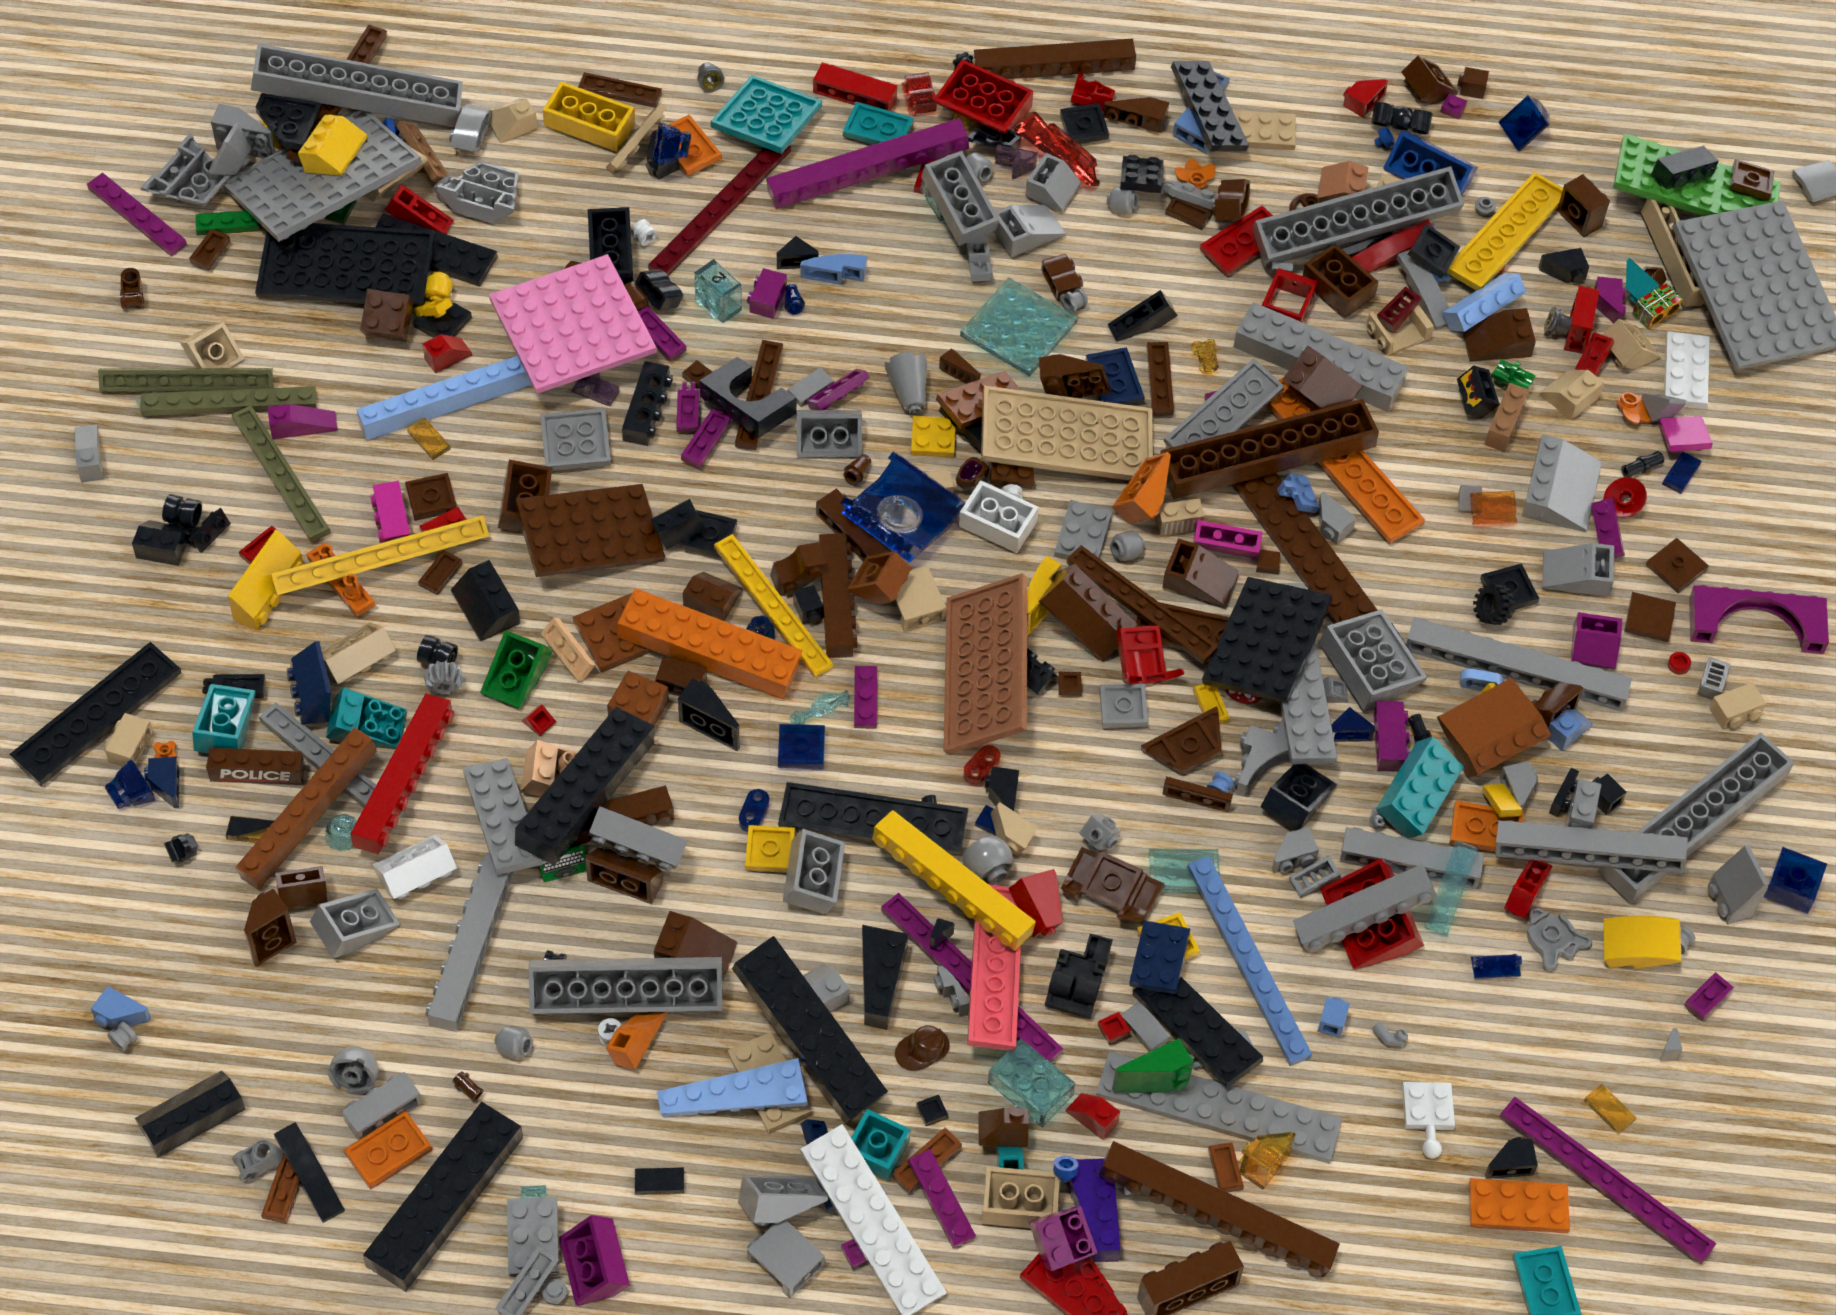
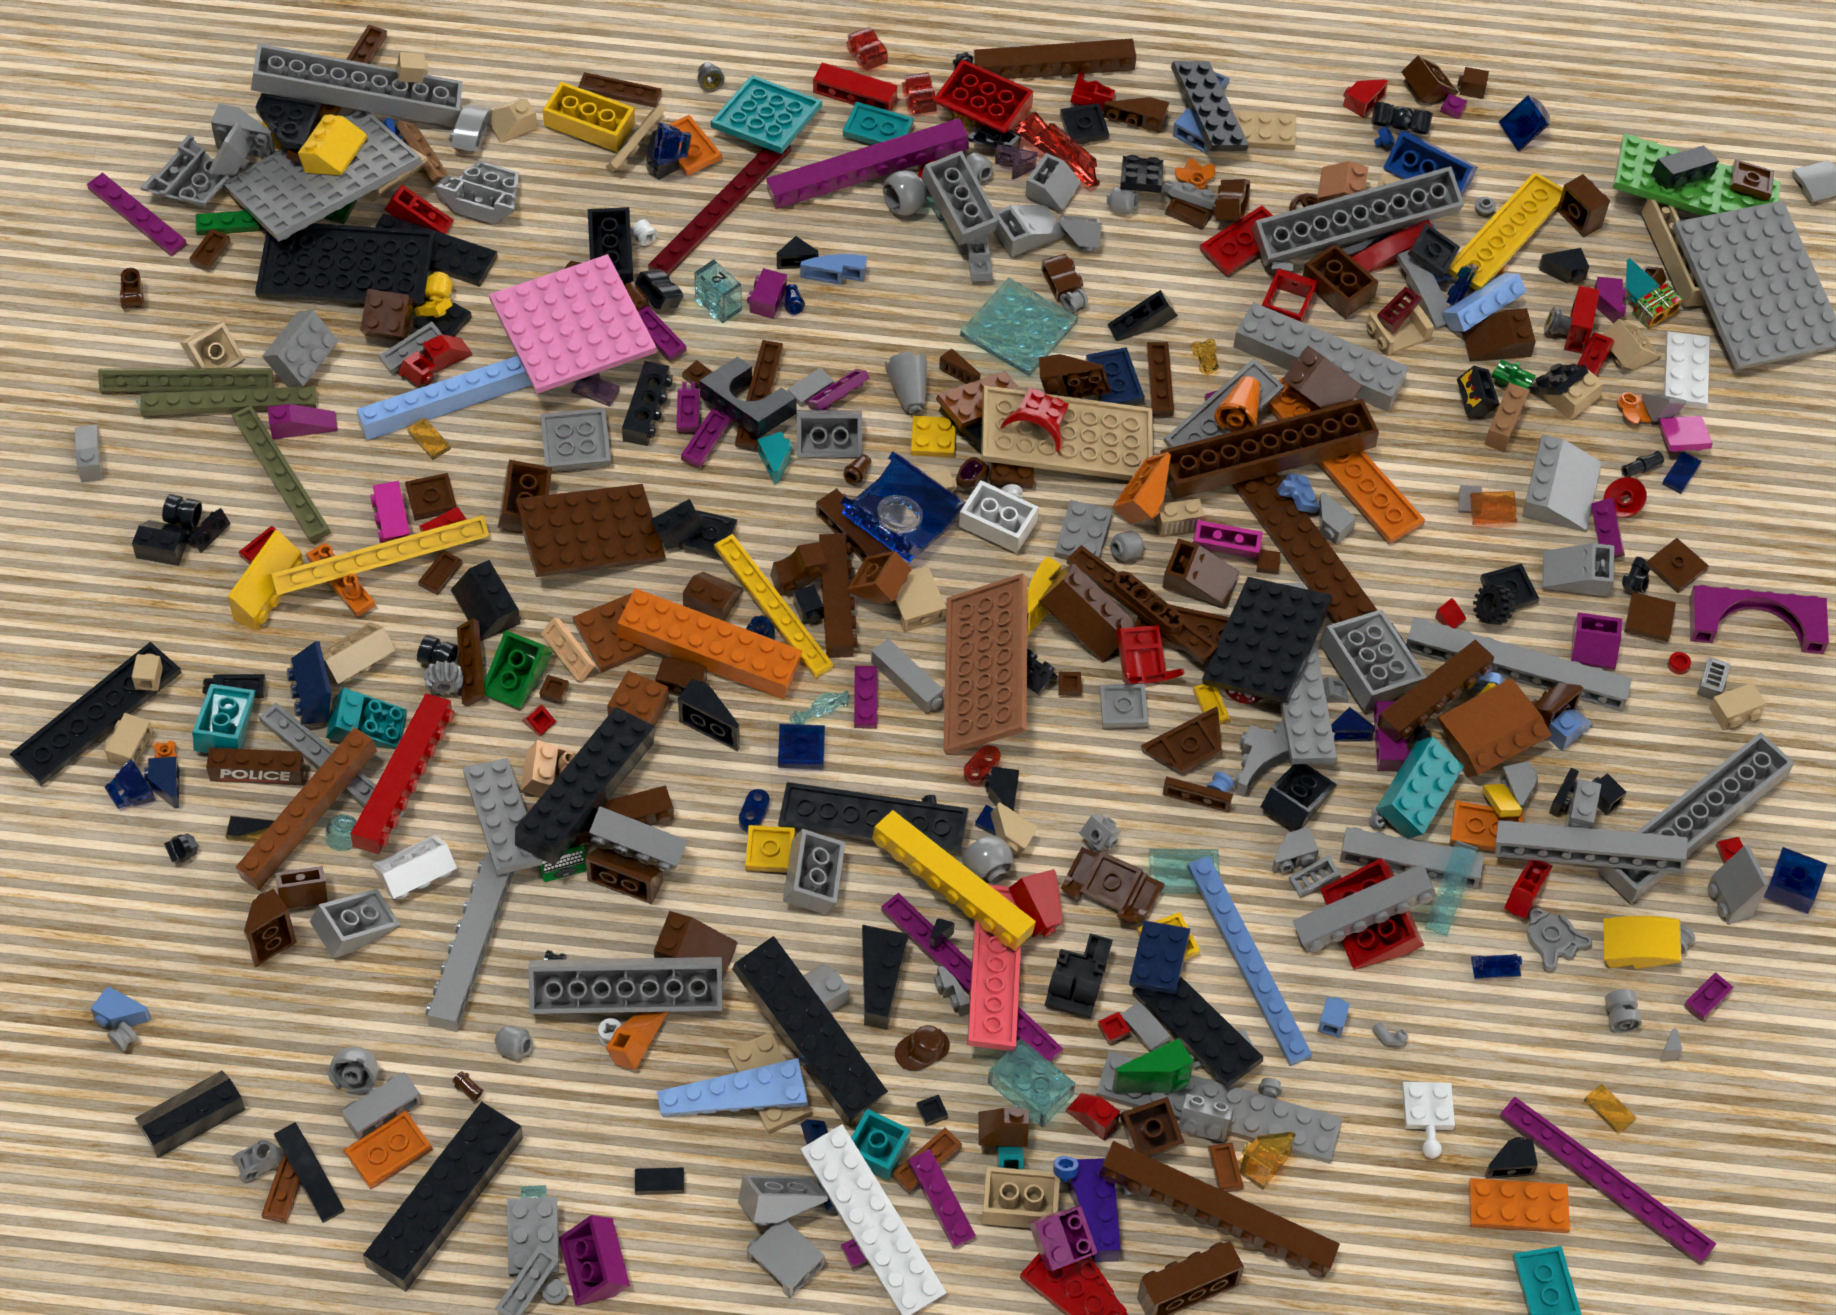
(147, 672): none -> tan brick
(300, 348): none -> light grey brick
(395, 355): none -> light grey plate
(411, 67): none -> tan brick
(417, 369): none -> red brick
(470, 662): none -> reddish brown plate
(554, 689): none -> reddish brown plate
(775, 454): none -> teal slope
(867, 48): none -> clear red brick
(904, 192): none -> light grey wheel
(907, 676): none -> light grey brick
(1042, 411): none -> red piece
(1082, 230): none -> light grey slope
(1145, 604): none -> reddish brown beam
(1152, 1128): none -> reddish brown brick
(1205, 1117): none -> light grey bracket
(1240, 406): none -> orange cone
(1270, 1087): none -> light grey plate
(1436, 691): none -> reddish brown brick
(1450, 614): none -> red slope
(1465, 277): none -> clear blue plate
(1558, 379): none -> black plate
(1623, 1011): none -> light grey wheel
(1637, 578): none -> black plate
(1728, 848): none -> red plate

